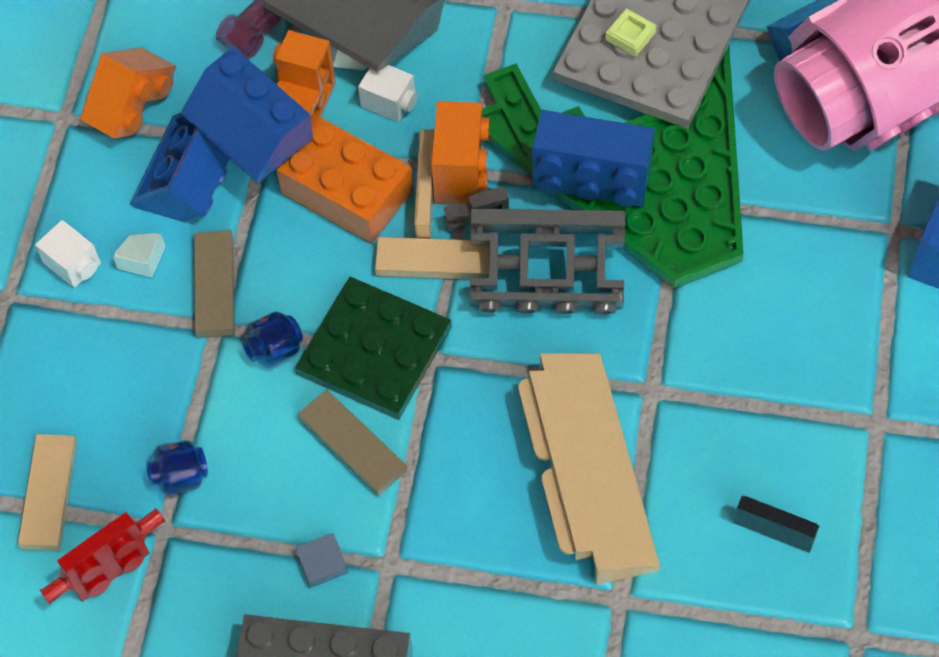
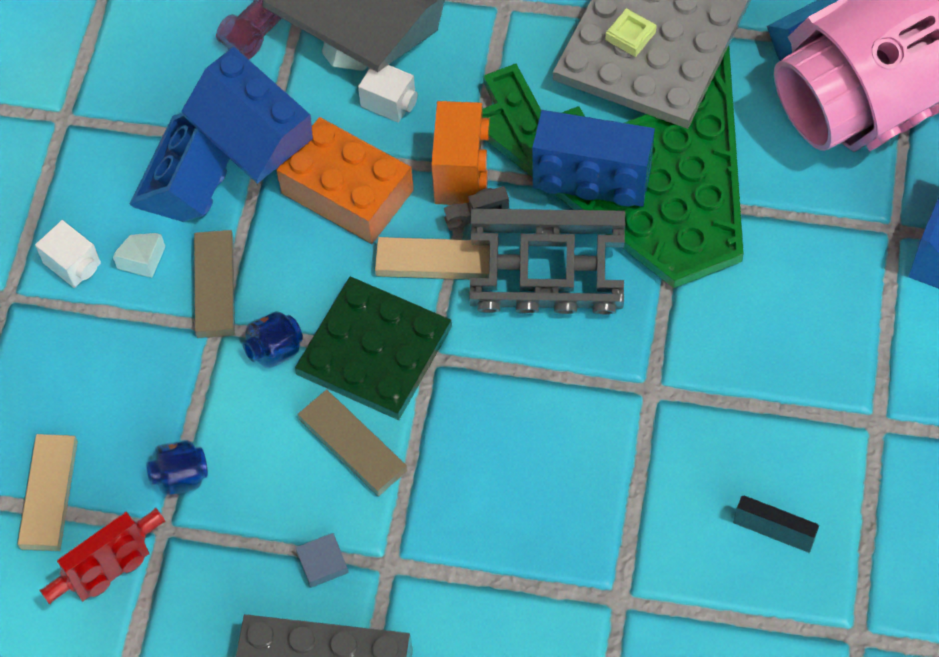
(122, 88): orange brick -> none
(305, 71): orange brick -> none
(425, 188): tan tile -> none
(591, 475): tan slope -> none

